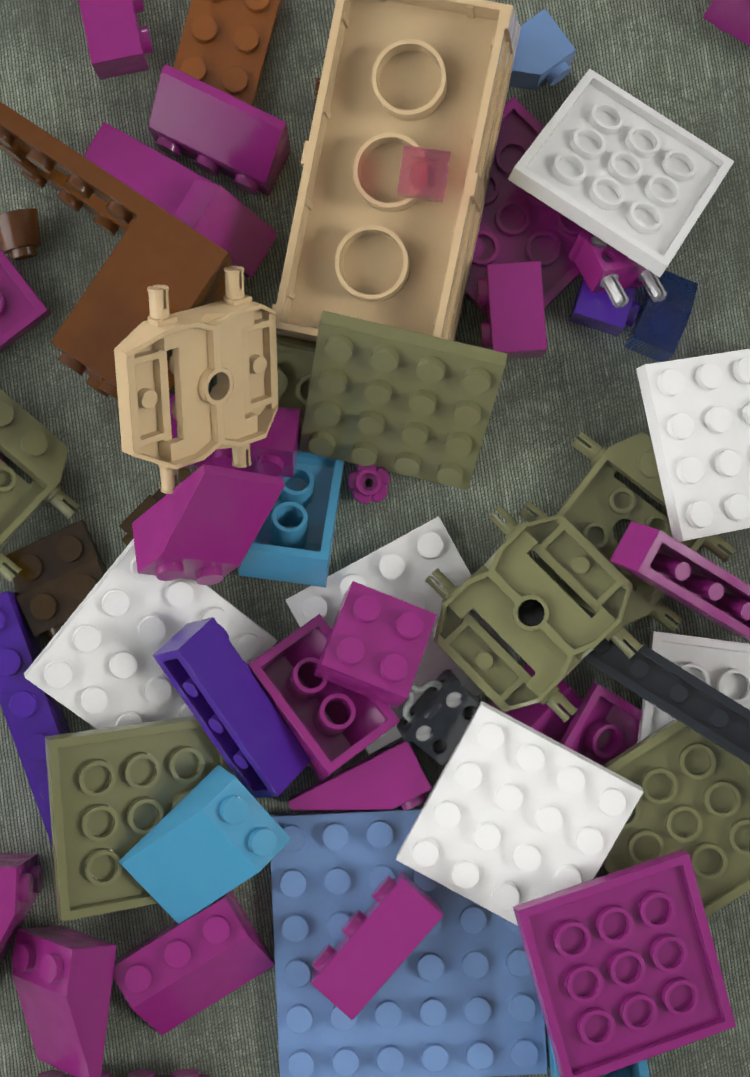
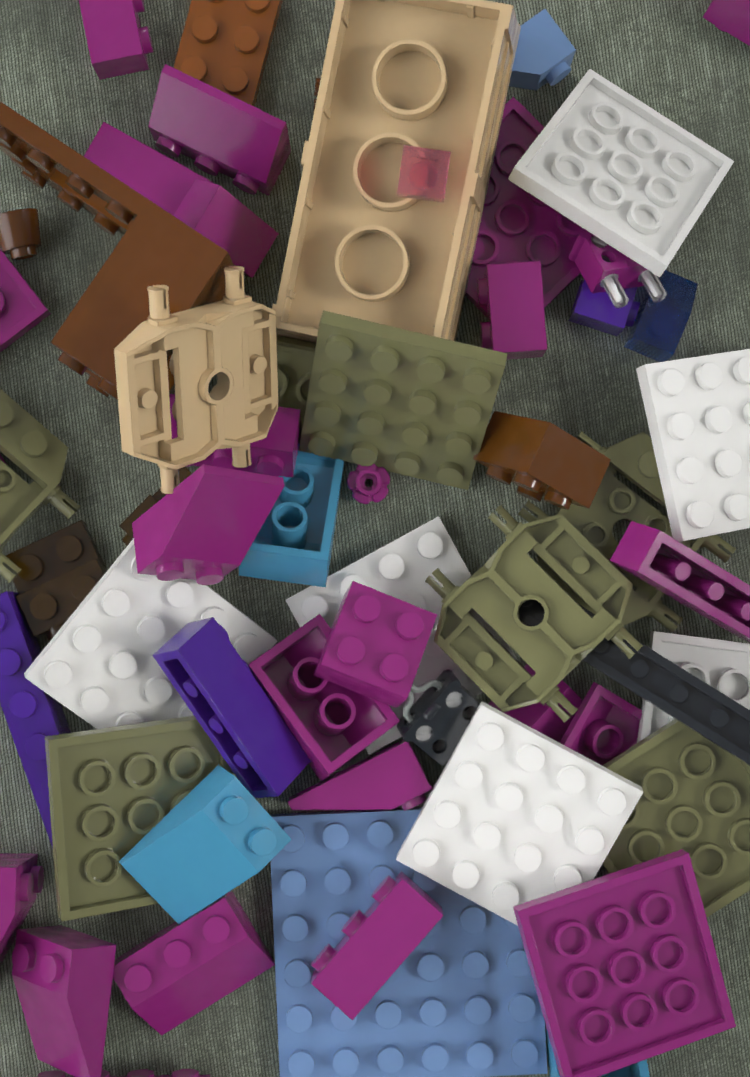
(541, 460): none -> reddish brown brick

